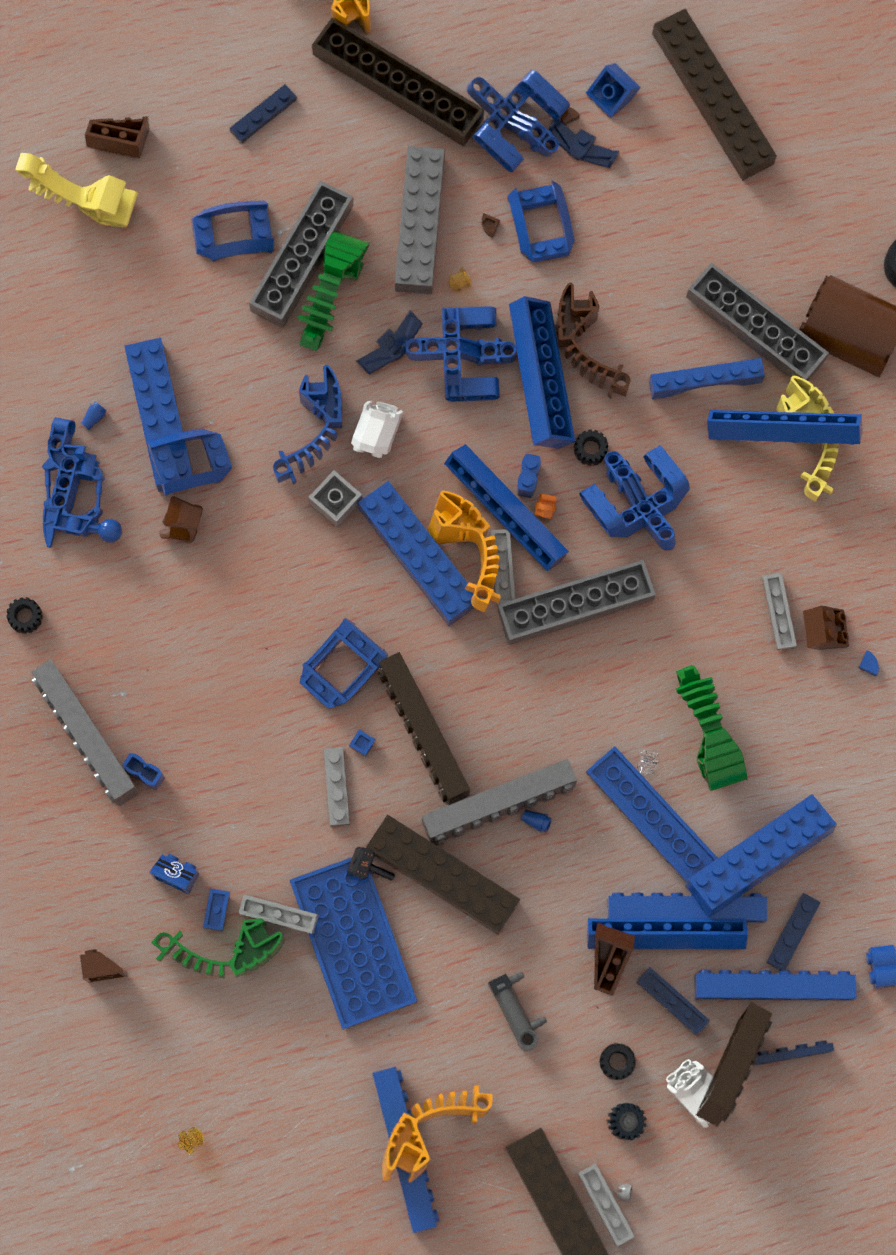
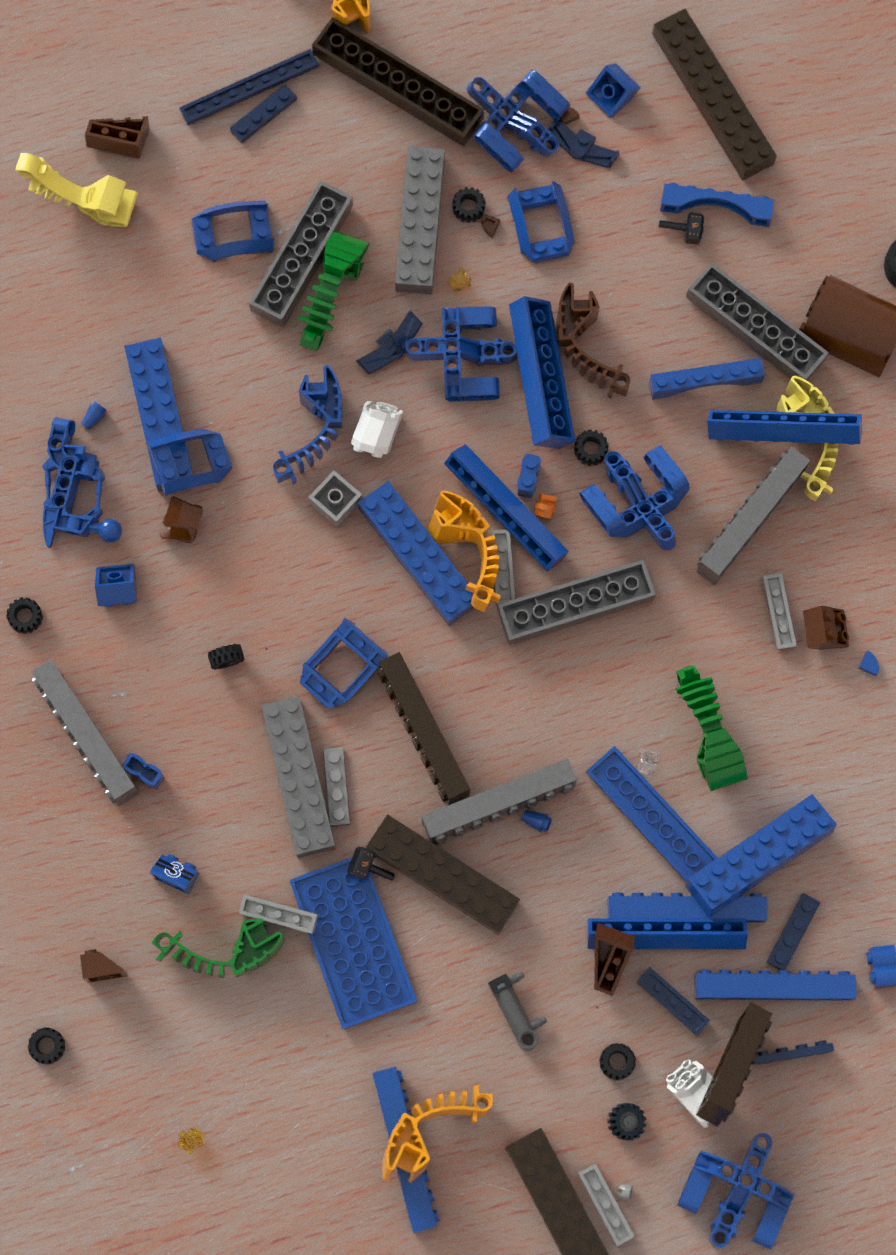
(34, 1043): none -> black tyre
(116, 585): none -> blue slope
(216, 909): blue plate -> none
(226, 656): none -> black tyre
(249, 87): none -> dark blue plate
(298, 777): none -> flat silver brick
(362, 743): blue plate -> none
(470, 194): none -> black tyre
(693, 228): none -> black piece
(752, 516): none -> flat silver brick
(754, 209): none -> blue arch
(777, 1200): none -> blue piece

